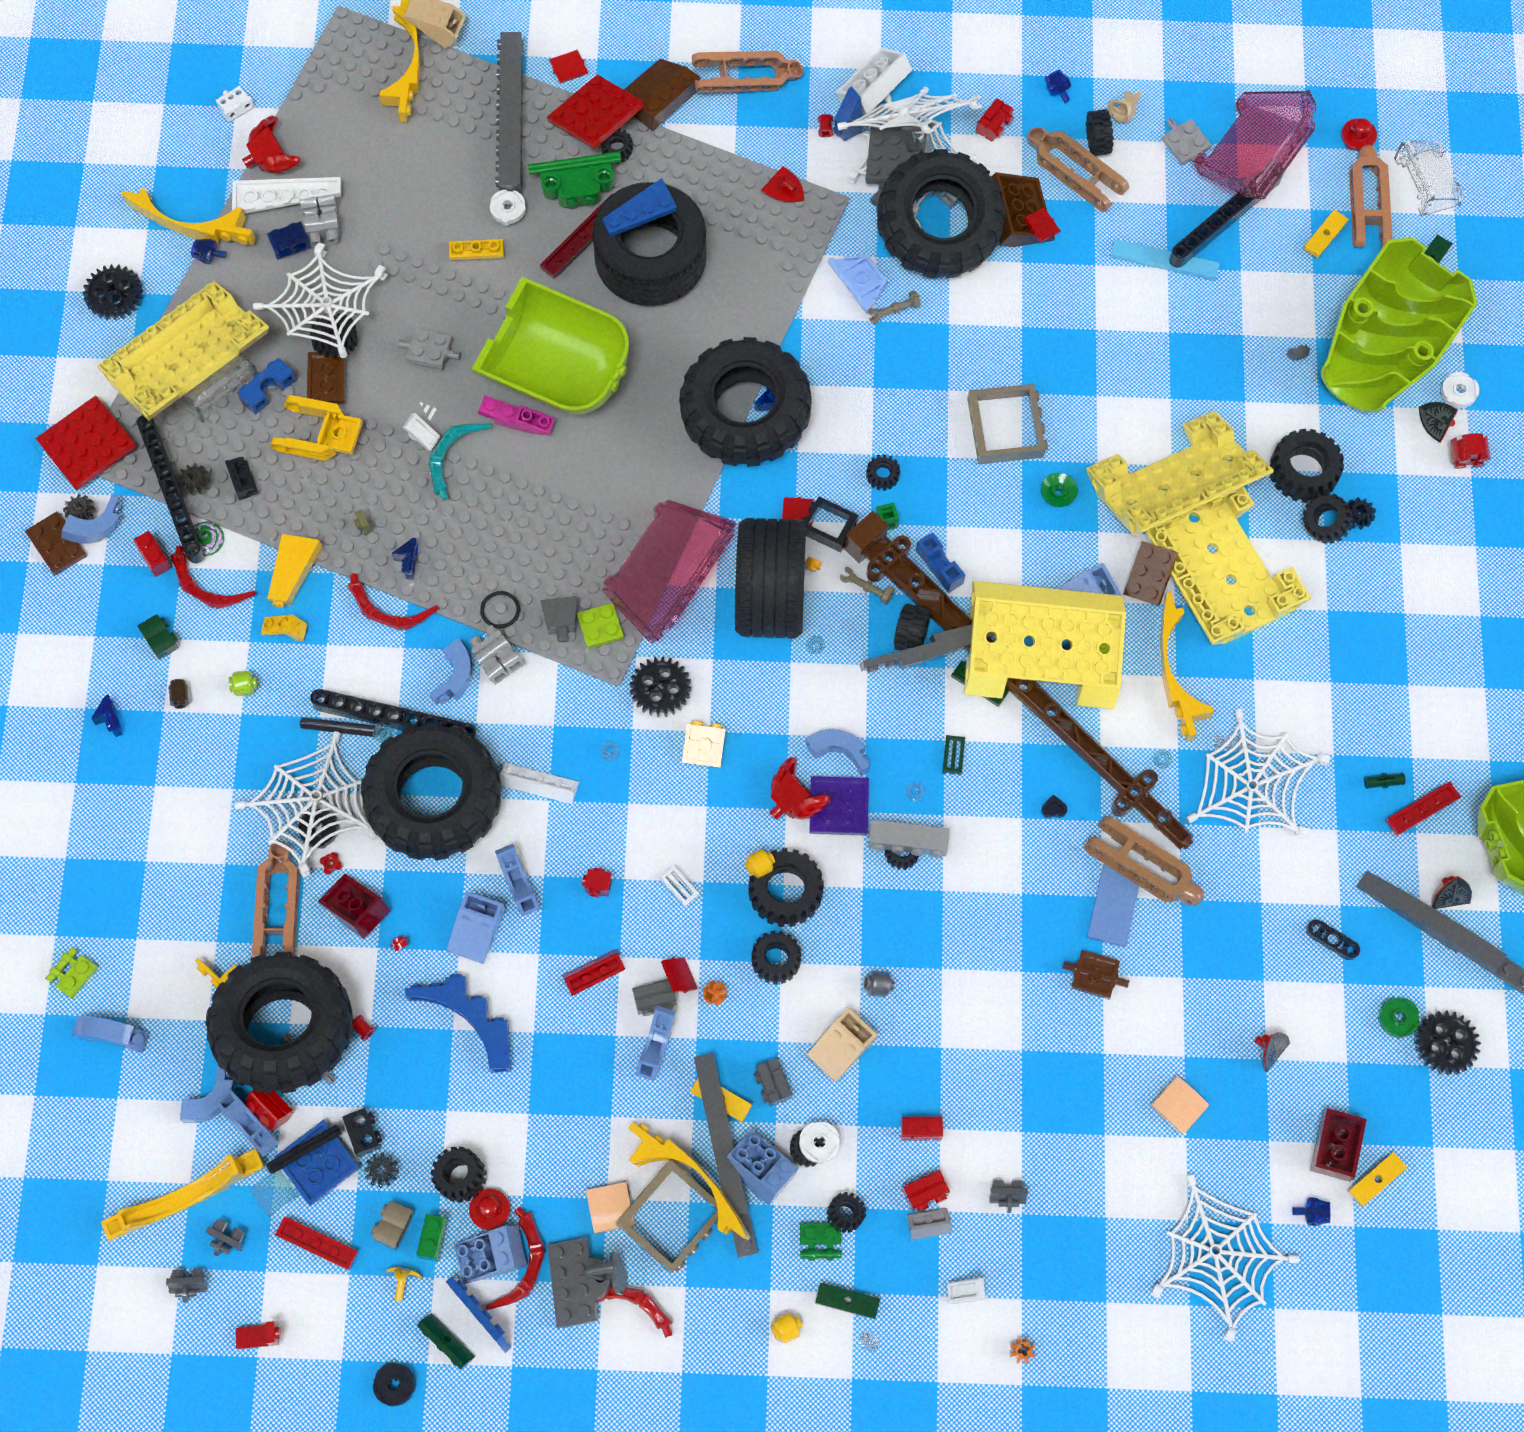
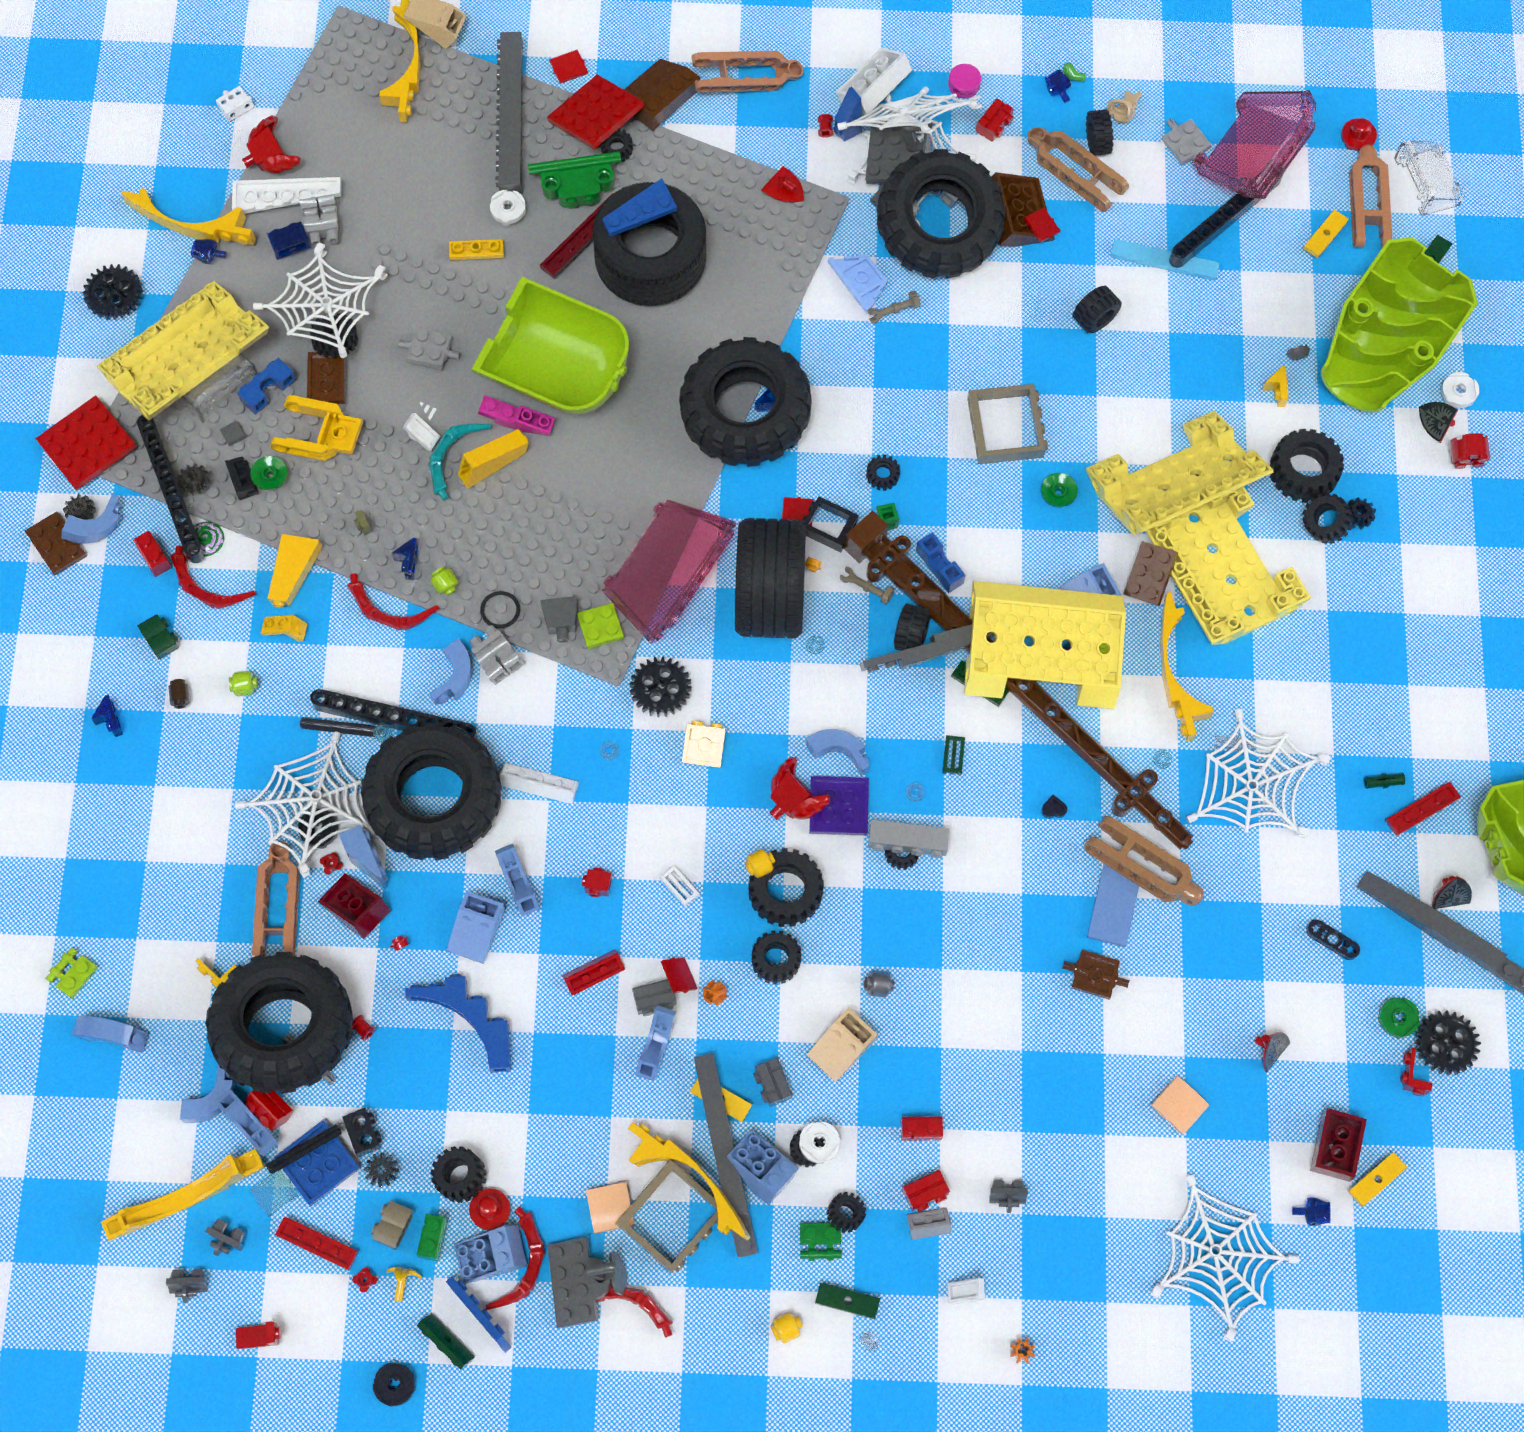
(232, 433): none -> dark grey tile
(266, 466): none -> green dish
(357, 846): none -> medium blue slope
(358, 1279): none -> red plate
(444, 581): none -> lime head
(491, 457): none -> yellow slope
(964, 81): none -> dark pink head
(1072, 74): none -> bright green arm
(1097, 309): none -> black tyre
(1278, 384): none -> yellow slope
(1418, 1087): none -> red bracket

